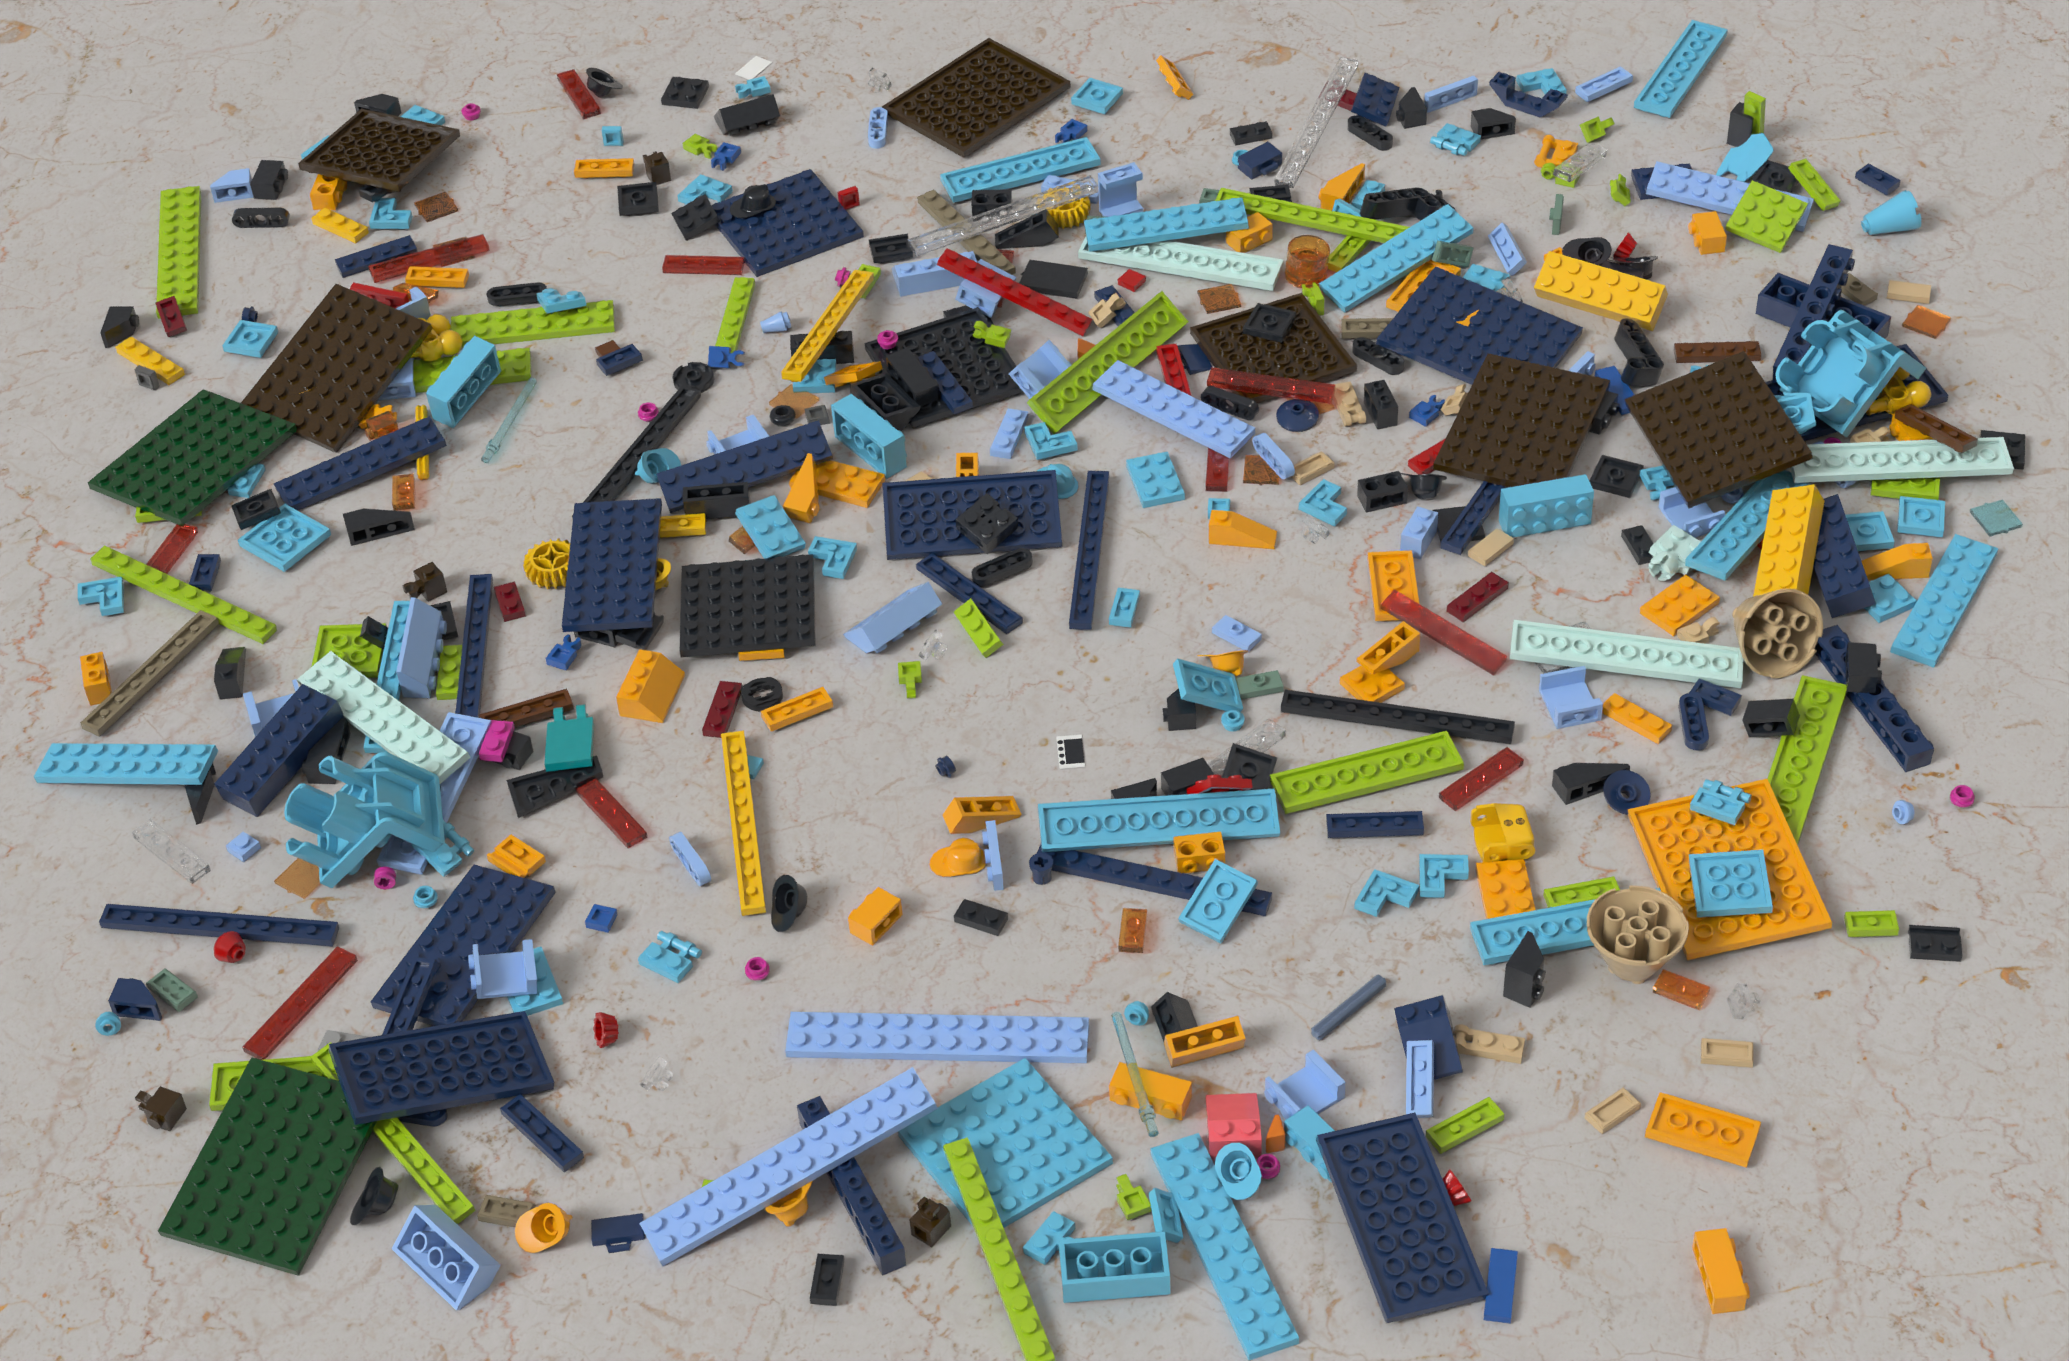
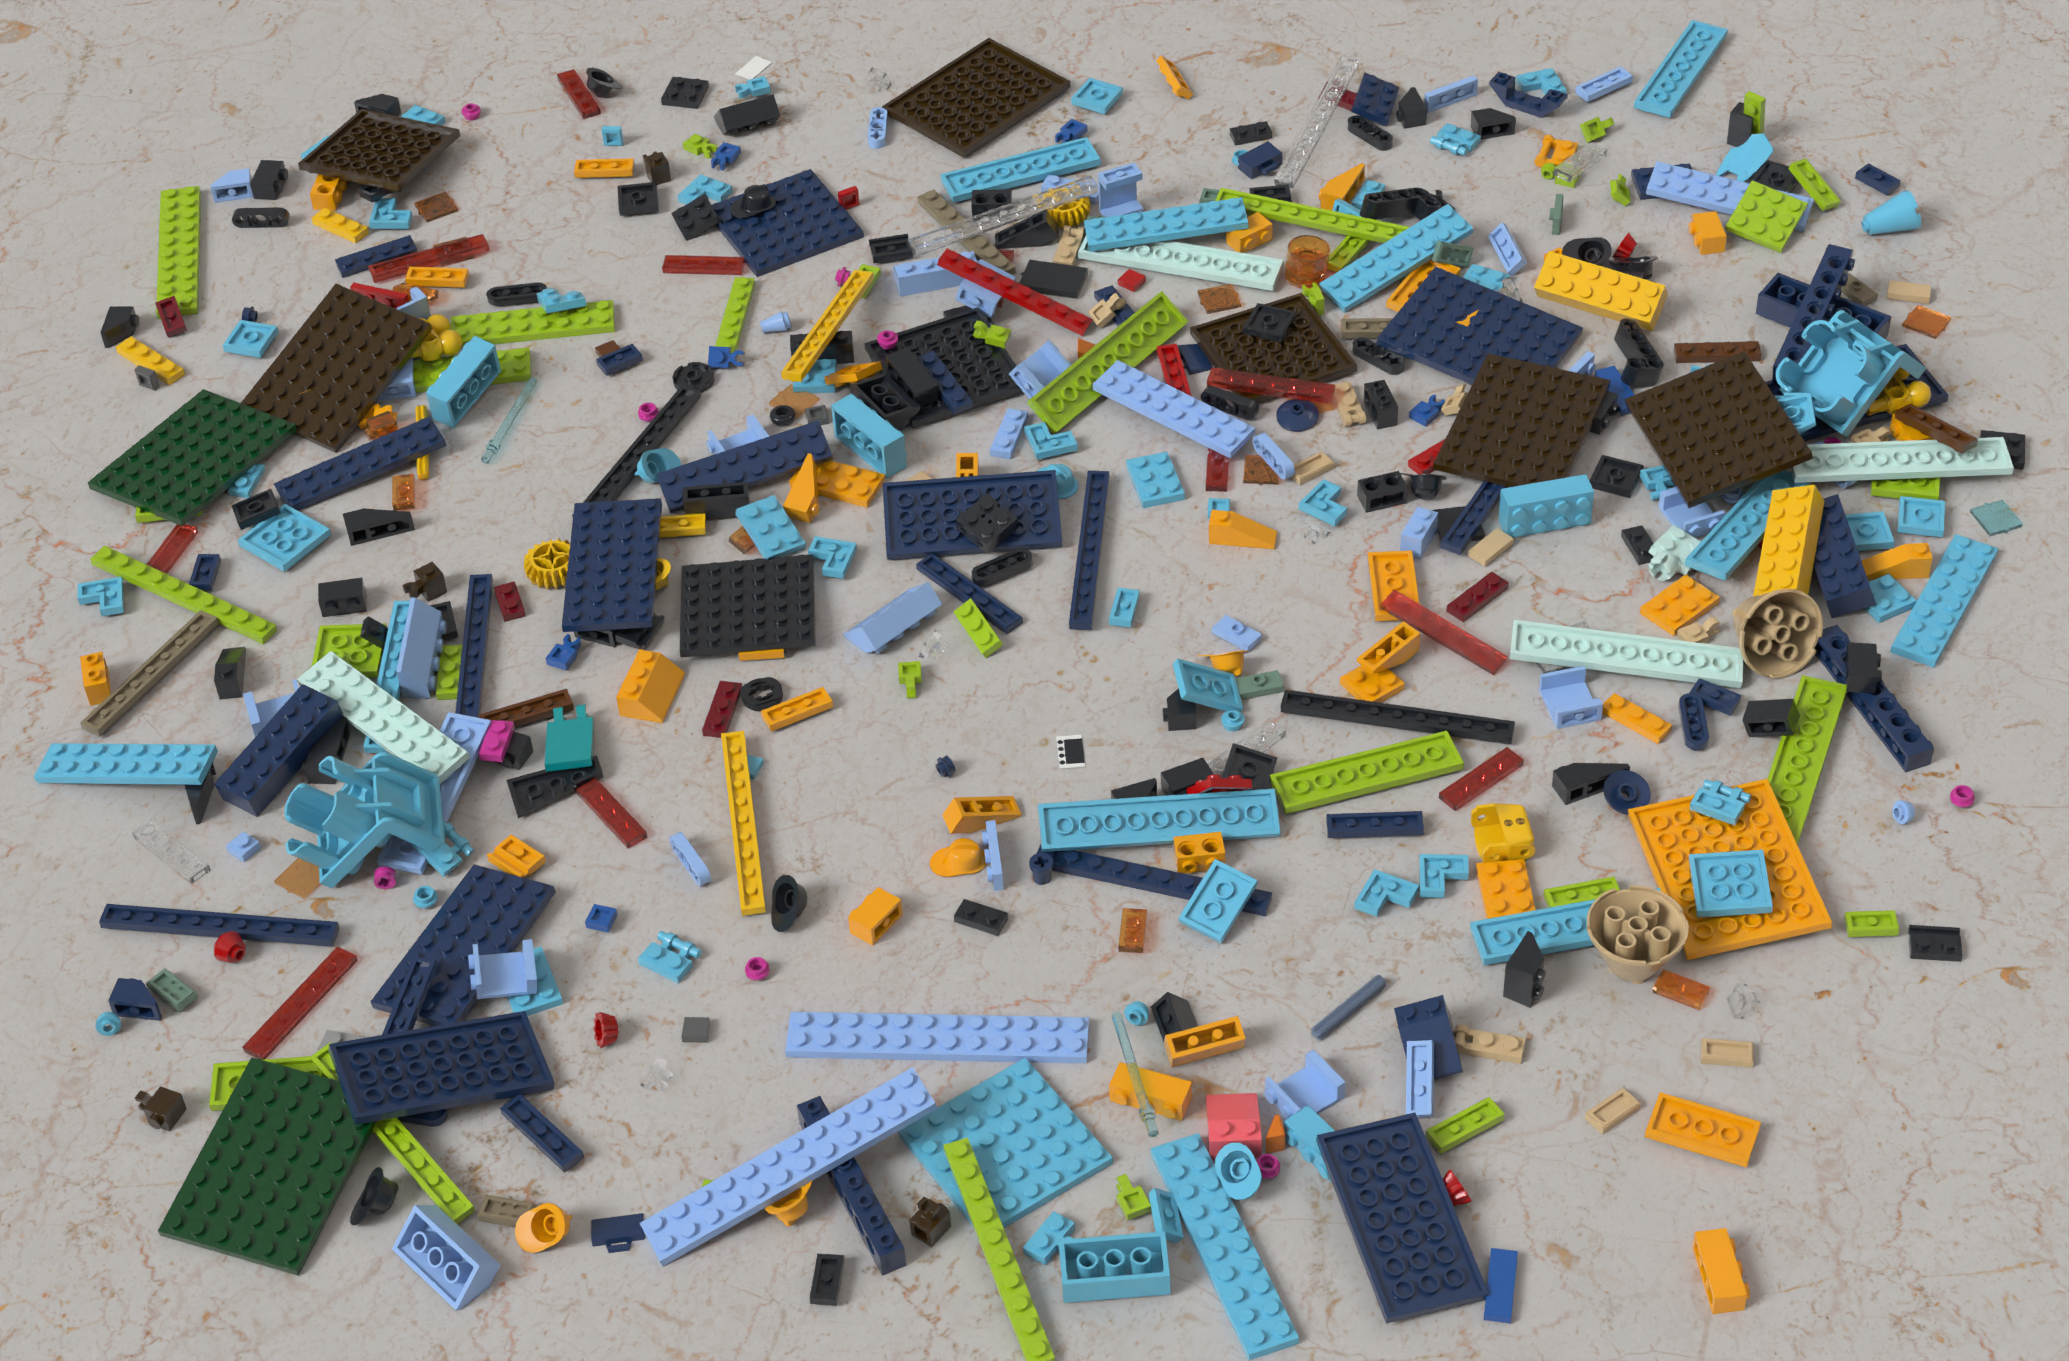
(342, 597): none -> black brick
(695, 1029): none -> dark grey tile
(1069, 246): none -> tan plate

